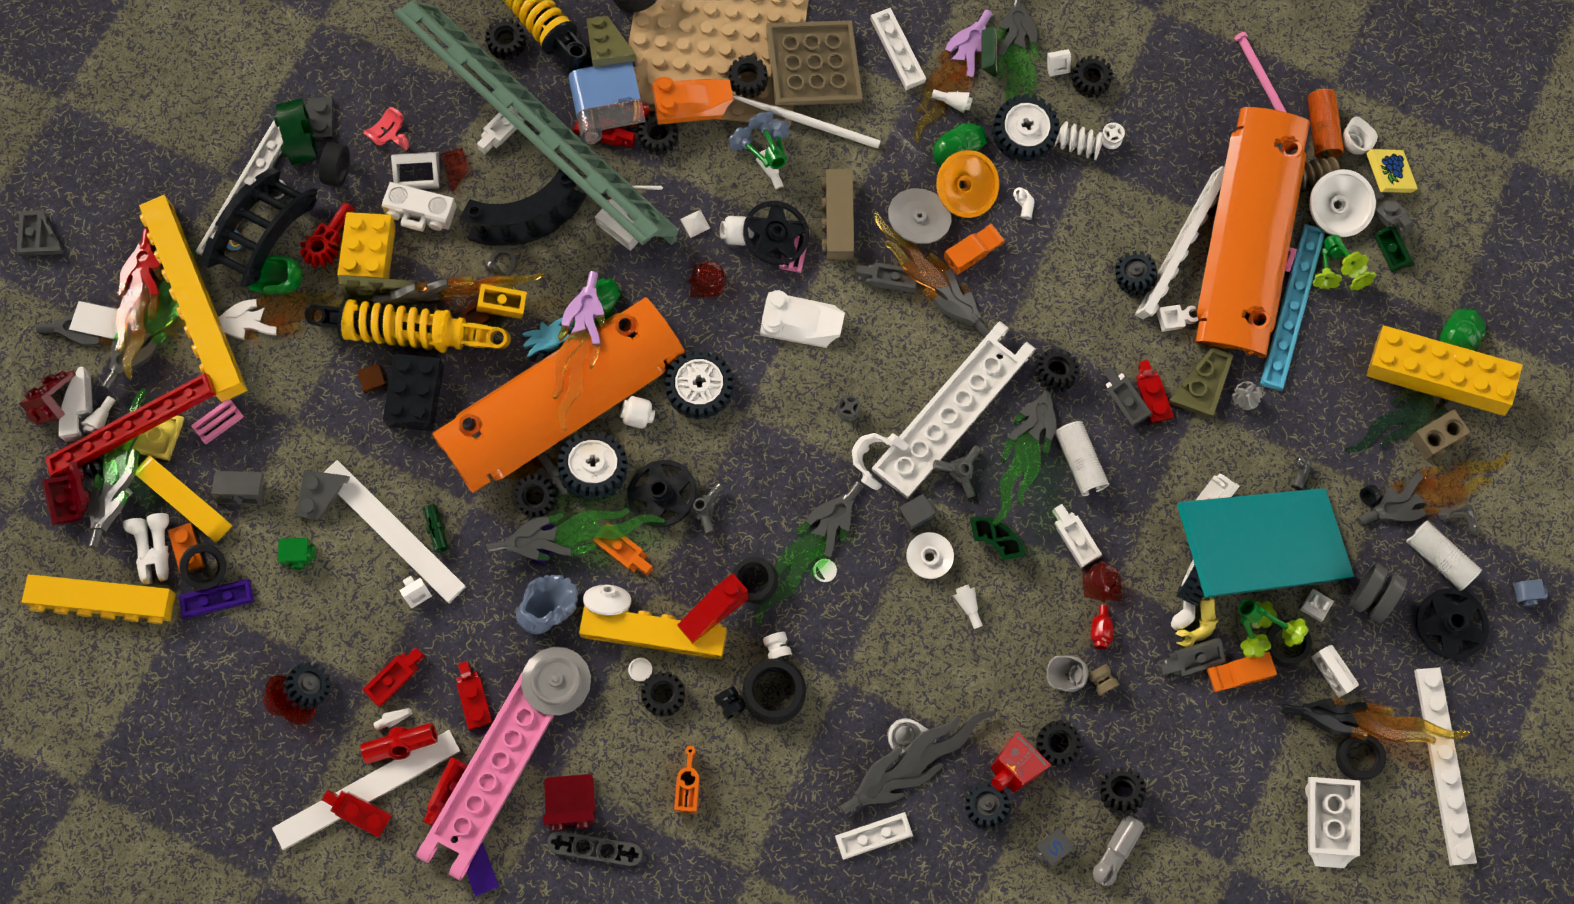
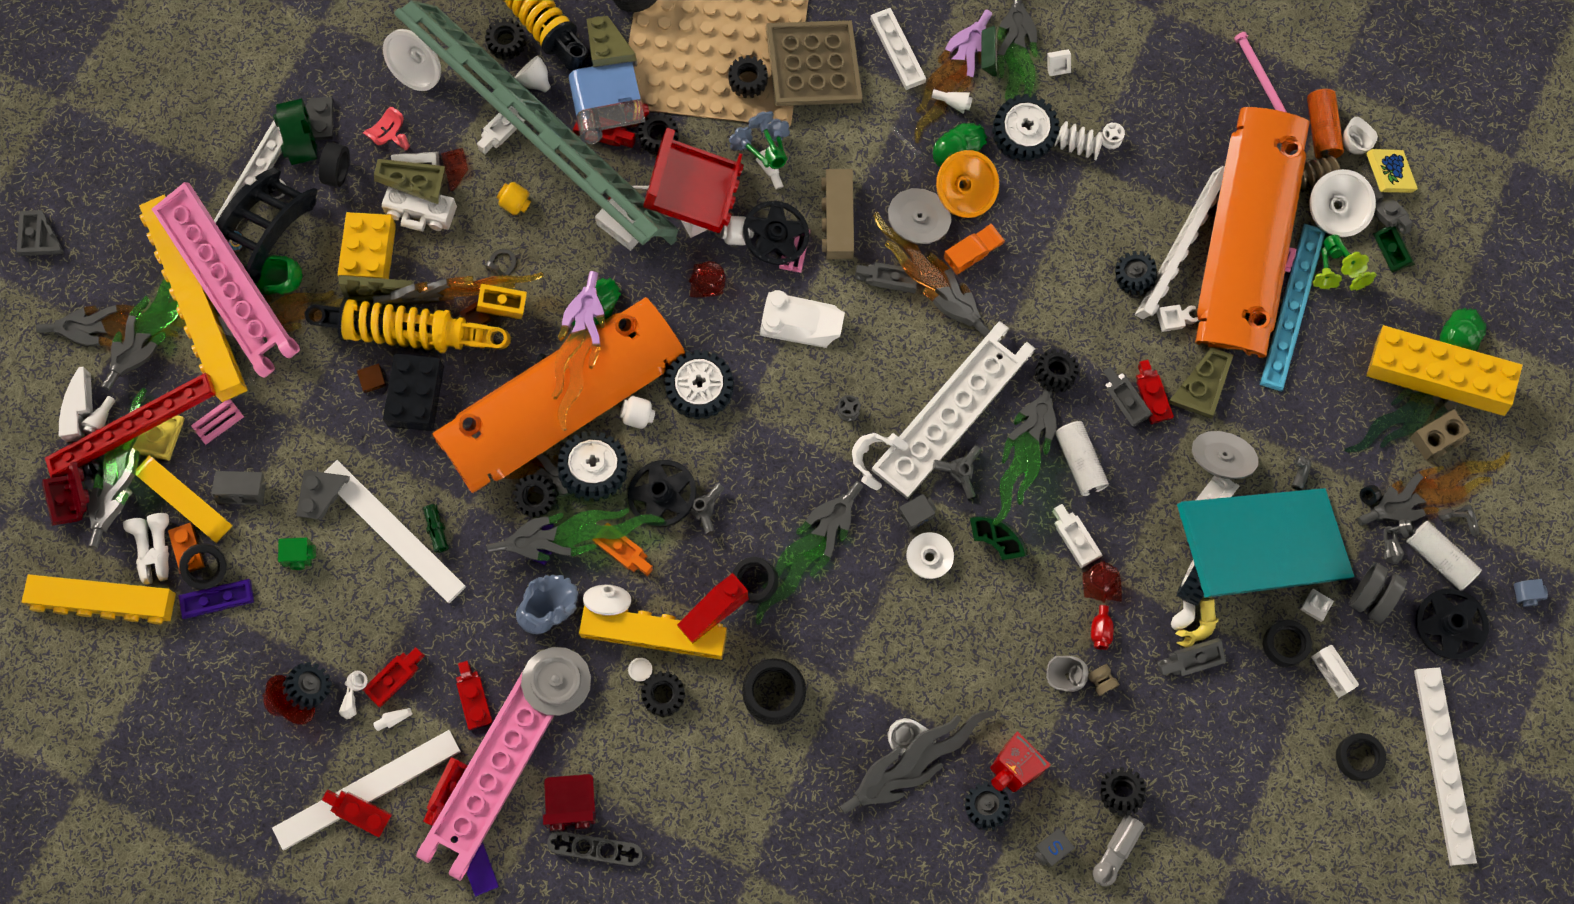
(38, 402): dark red bracket -> none
(94, 320): white sticker -> none
(133, 306): piece -> none
(223, 277): none -> bright pink hinge
(325, 237): red gear -> none
(355, 682): none -> white piece
(399, 743): red piece -> none
(411, 60): none -> white dish
(412, 178): none -> olive wing
(415, 591): white tile -> none
(513, 198): none -> yellow head
(524, 219): black fence -> none
(534, 75): none -> white helmet
(544, 339): medium azure piece -> none
(682, 788): orange piece -> none
(690, 99): orange slope -> none
(693, 184): none -> red panel
(729, 702): black wheel -> none
(777, 645): white wheel -> none
(812, 122): white piece -> none
(828, 571): white piece -> none
(873, 836): white tile -> none
(967, 600): white cone -> none
(1026, 201): white arm -> none
(1071, 736): black tyre -> none
(1092, 65): black tyre -> none
(1224, 455): none -> light grey piece
(1241, 672): orange piece -> none
(1247, 395): light grey gear -> none
(1260, 616): lime plant -> none
(1333, 821): white slope -> none
(1368, 718): piece -> none
(1393, 550): none -> dark grey piece

